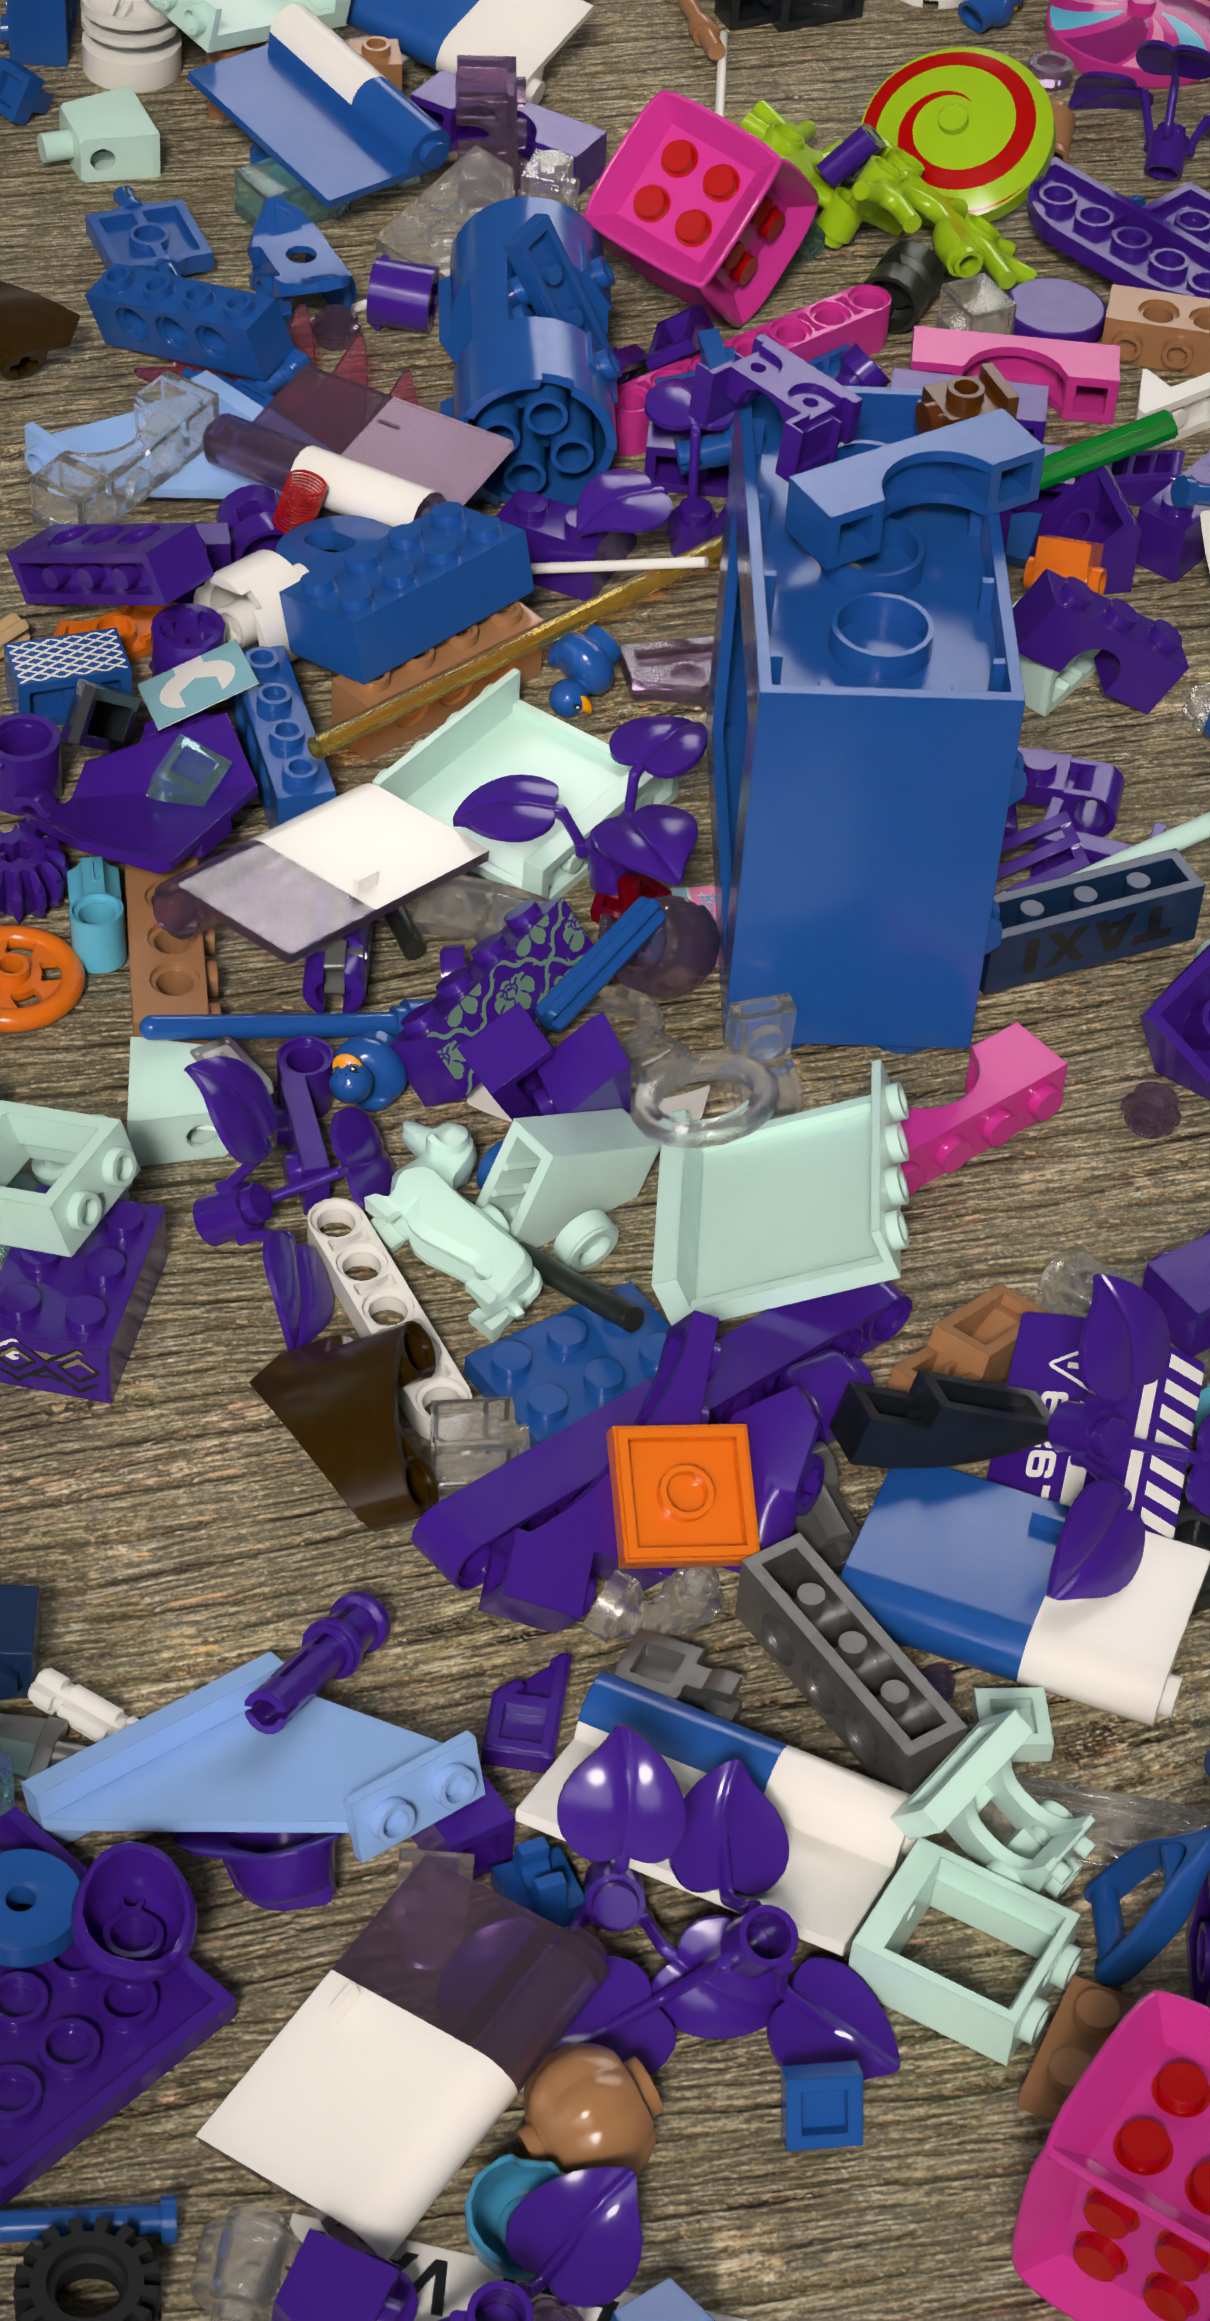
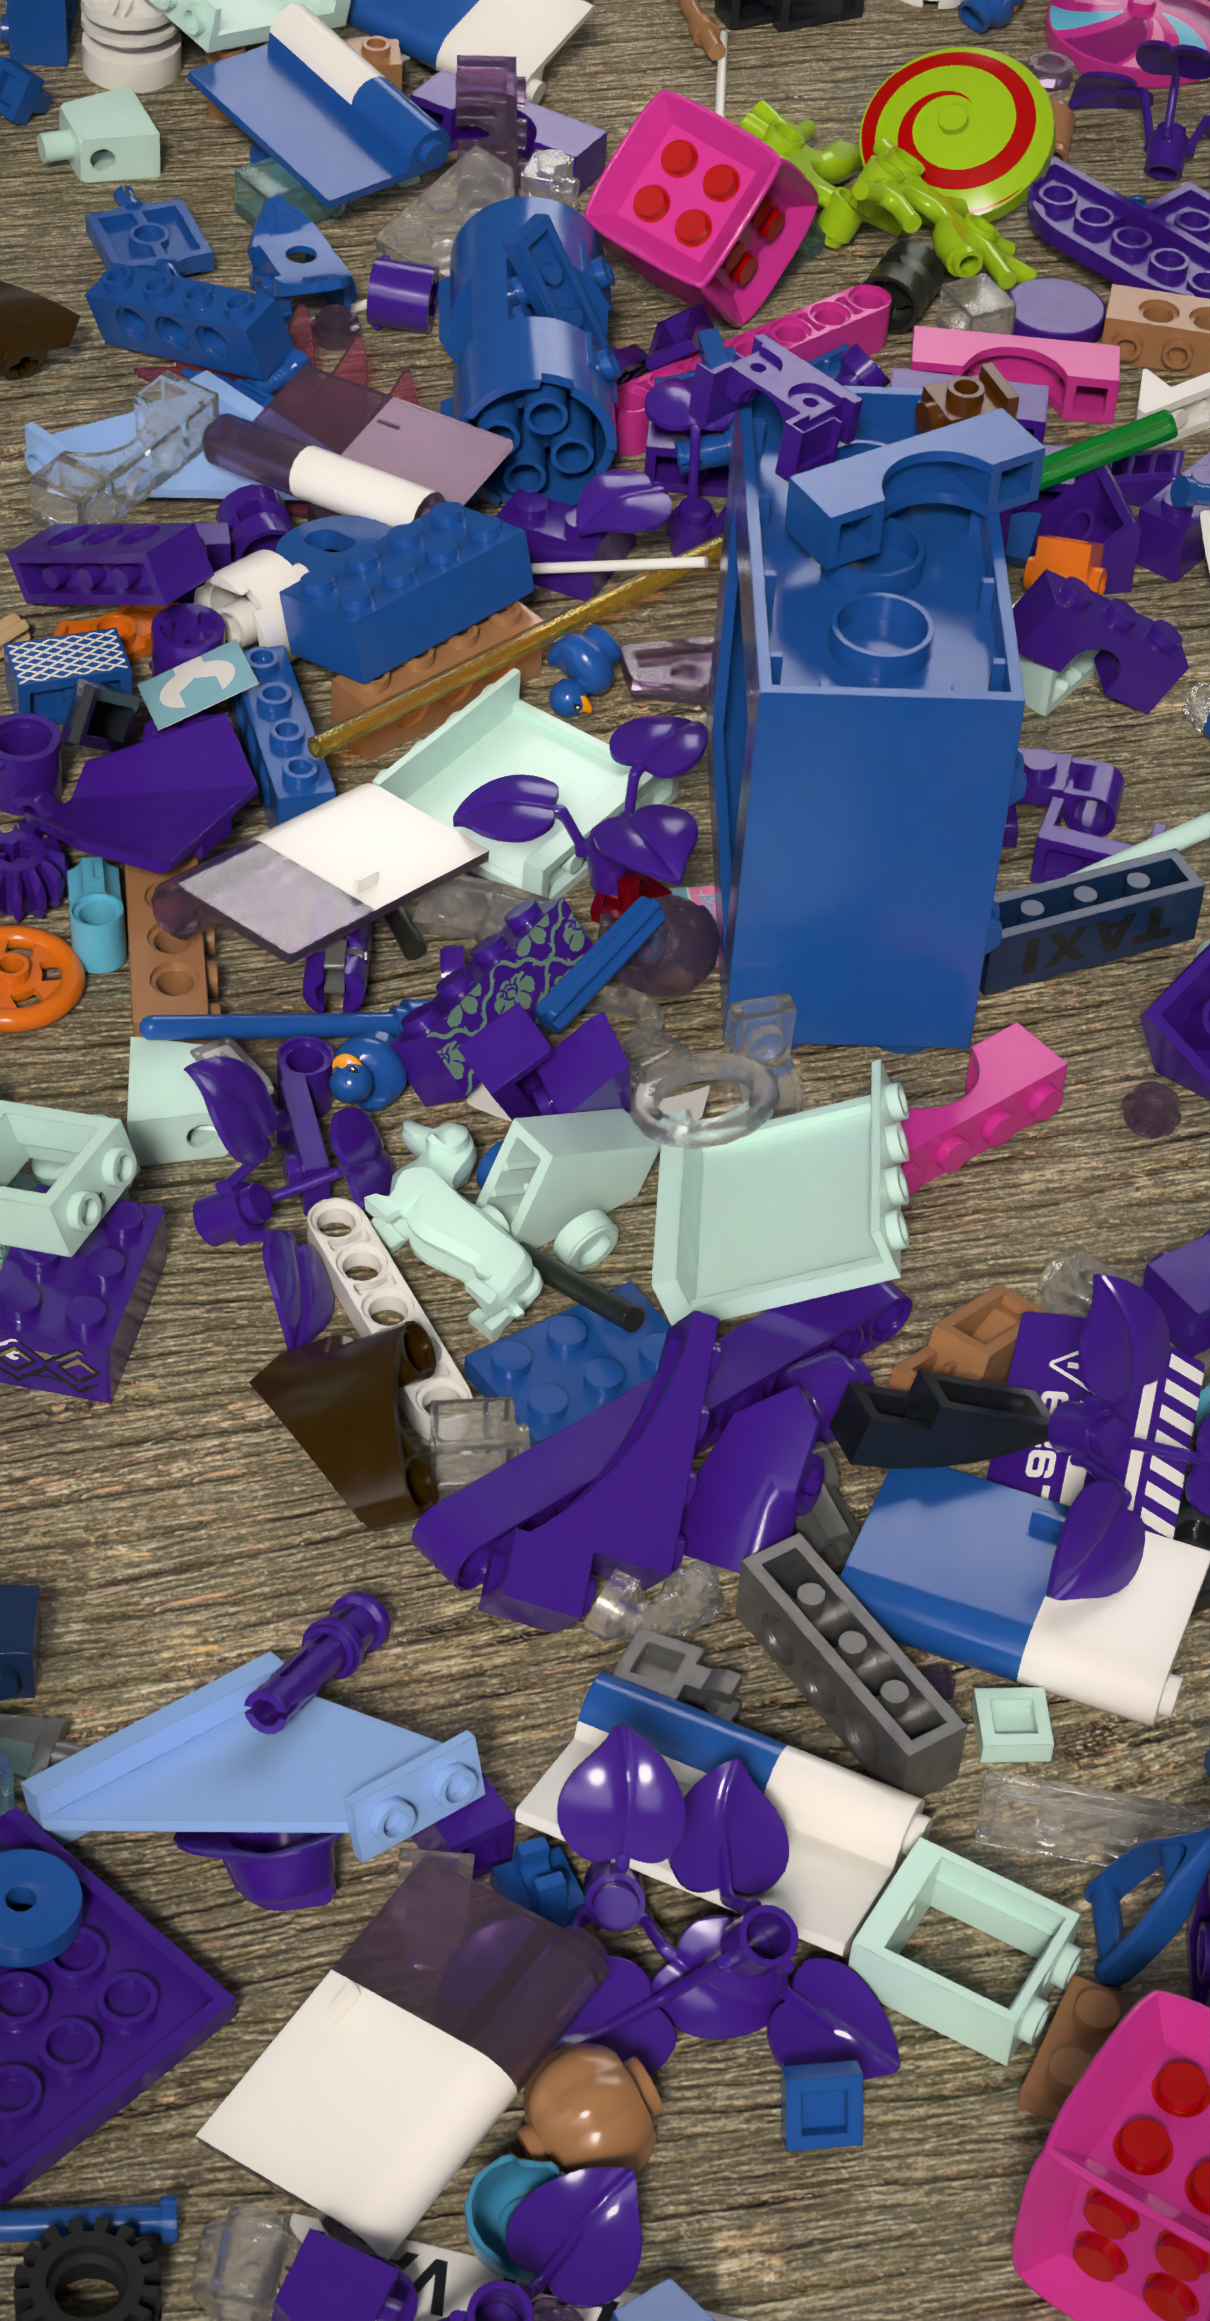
(78, 1705): white axle -> none
(134, 1914): dark purple hair -> none
(188, 774): clear light blue slope -> none
(300, 499): red piece -> none
(527, 1719): dark purple tile -> none
(682, 1495): orange tile -> none
(851, 155): dark purple piece -> none
(980, 1770): light aqua tile -> none
(1033, 833): dark purple tile -> none

